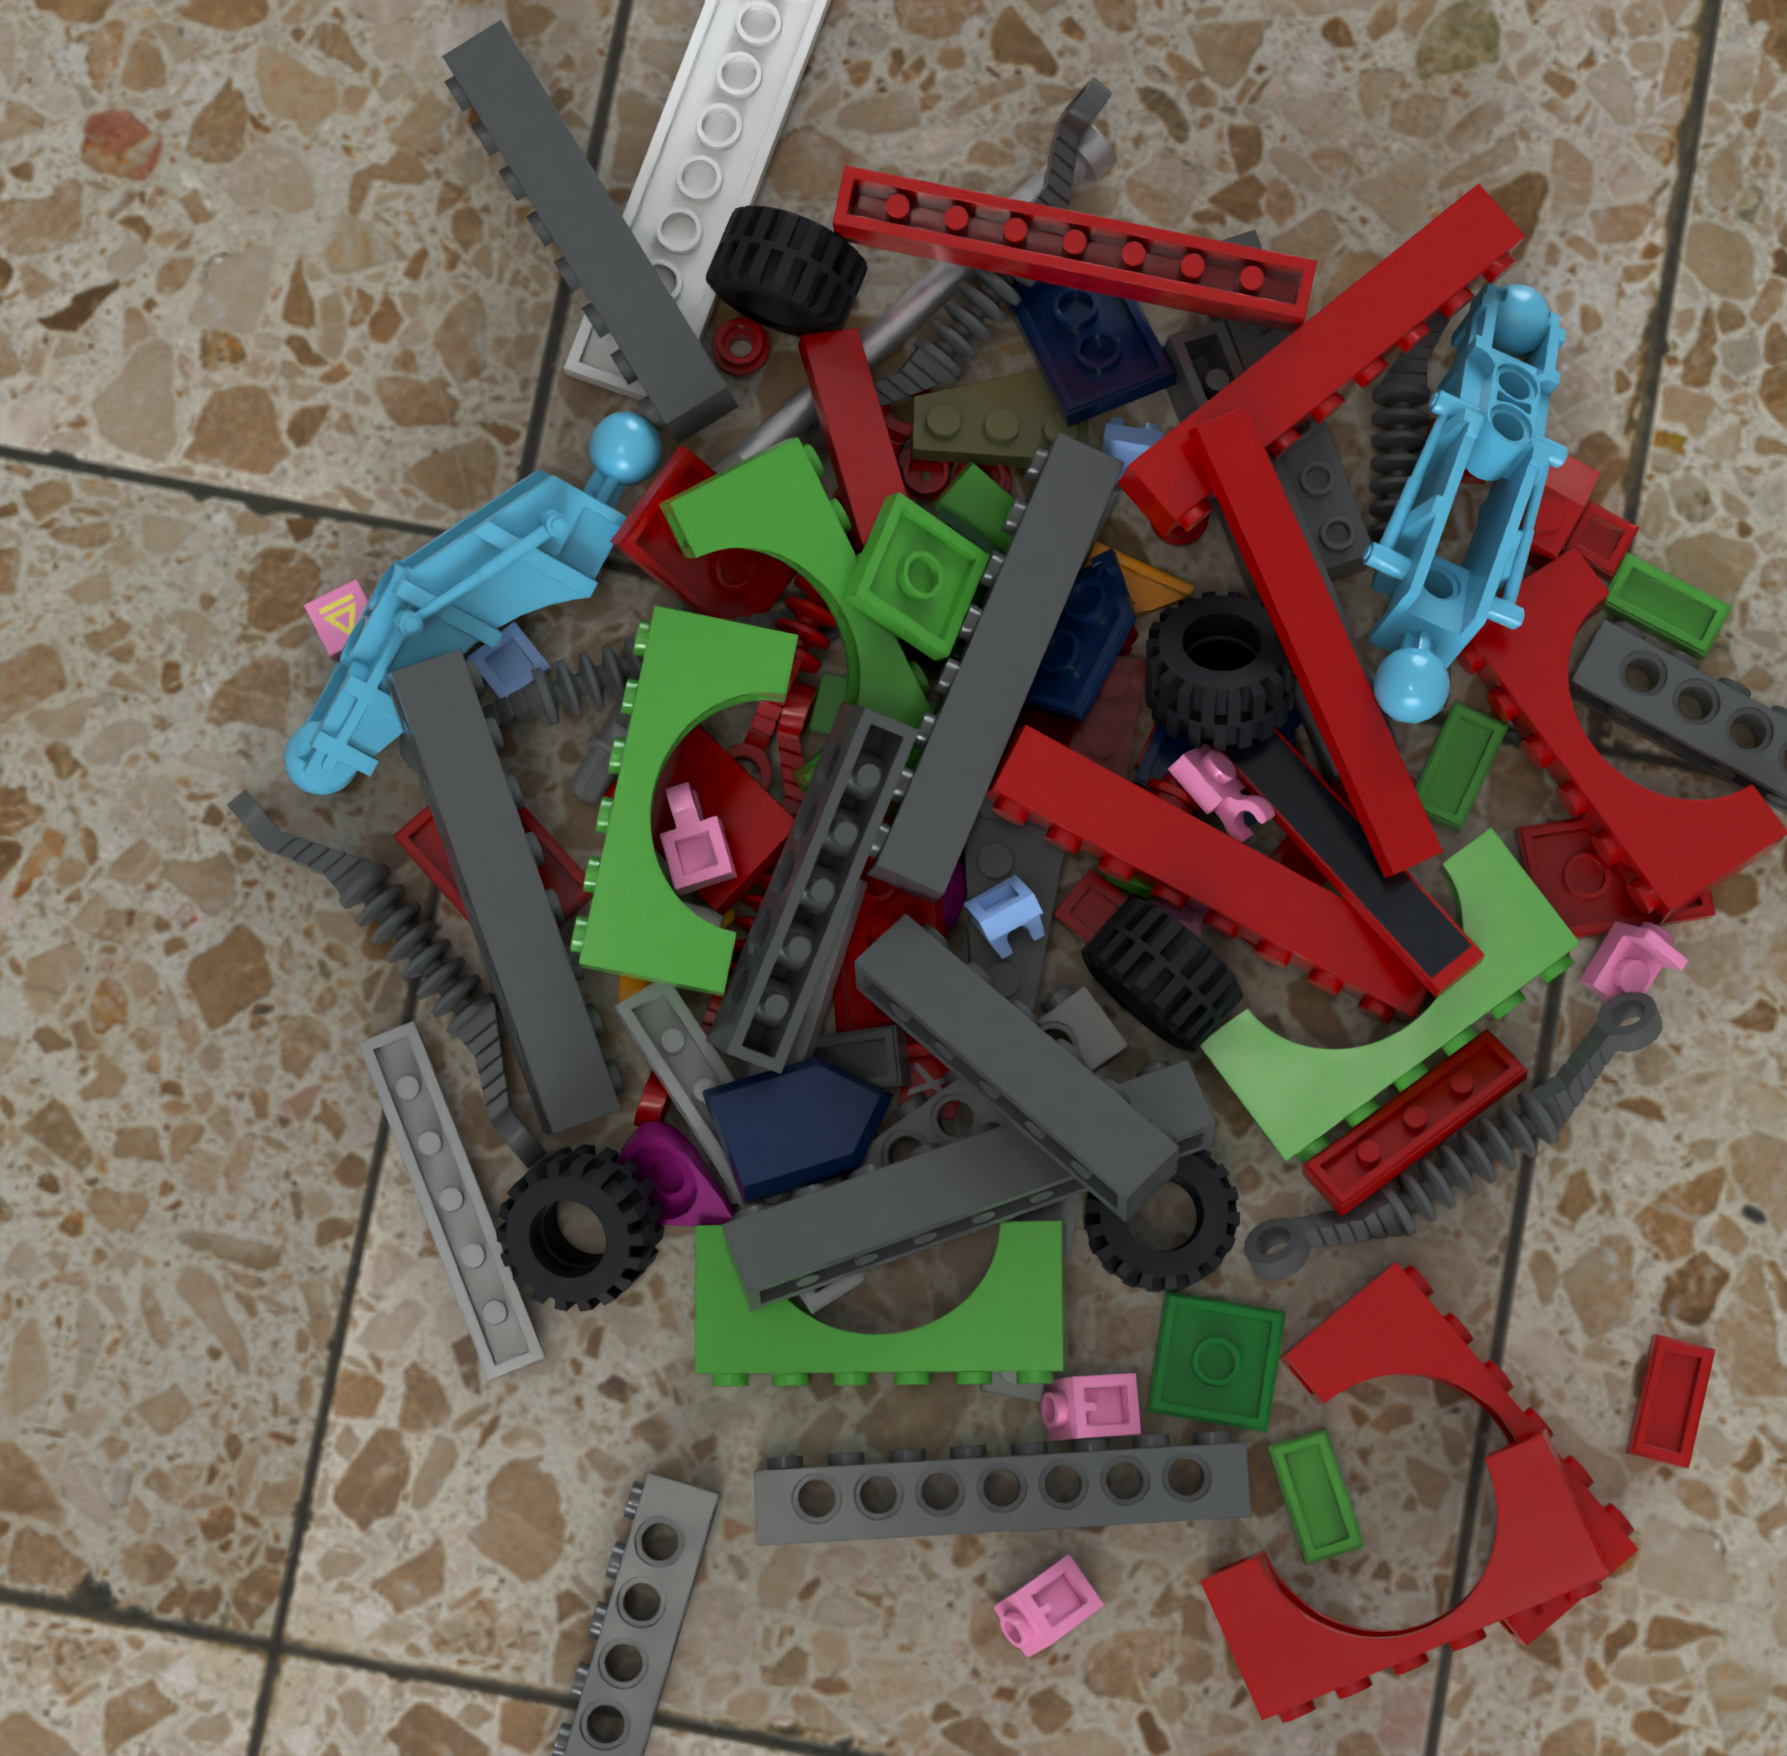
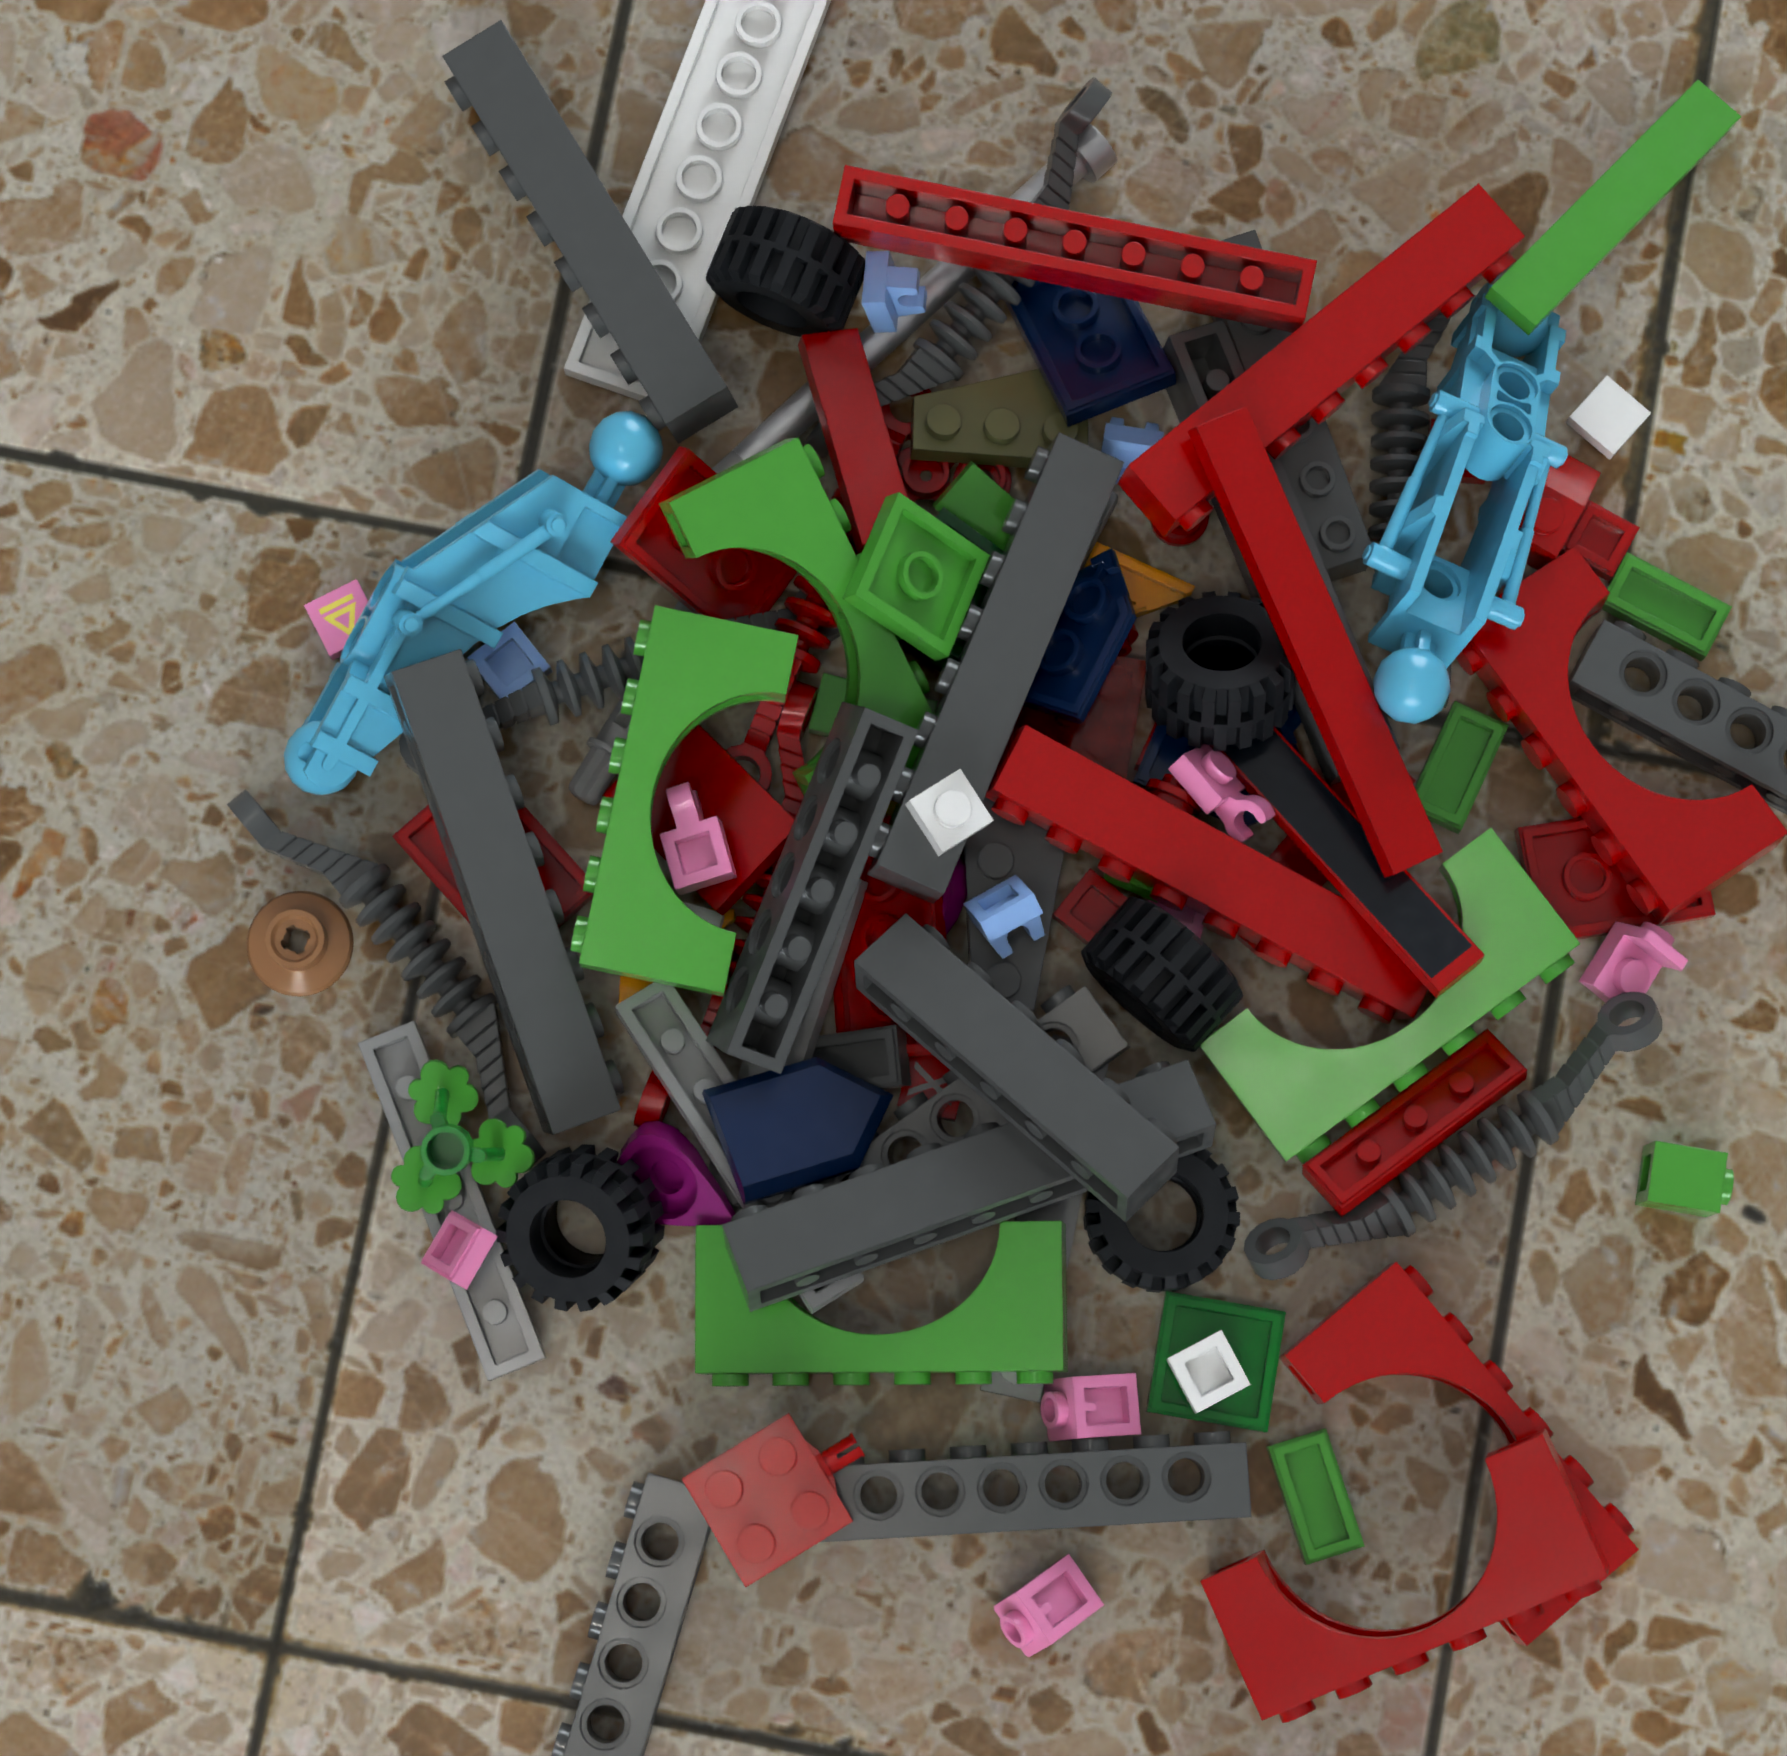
(325, 953): none -> medium nougat piece
(432, 1167): none -> bright green plant
(459, 1249): none -> bright pink tile
(740, 330): red plate -> none
(772, 1497): none -> red plate
(890, 291): none -> light blue tile
(949, 812): none -> white plate
(1208, 1371): none -> white plate
(1608, 417): none -> white tile
(1612, 207): none -> bright green tile
(1670, 1401): red tile -> none
(1683, 1179): none -> bright green brick

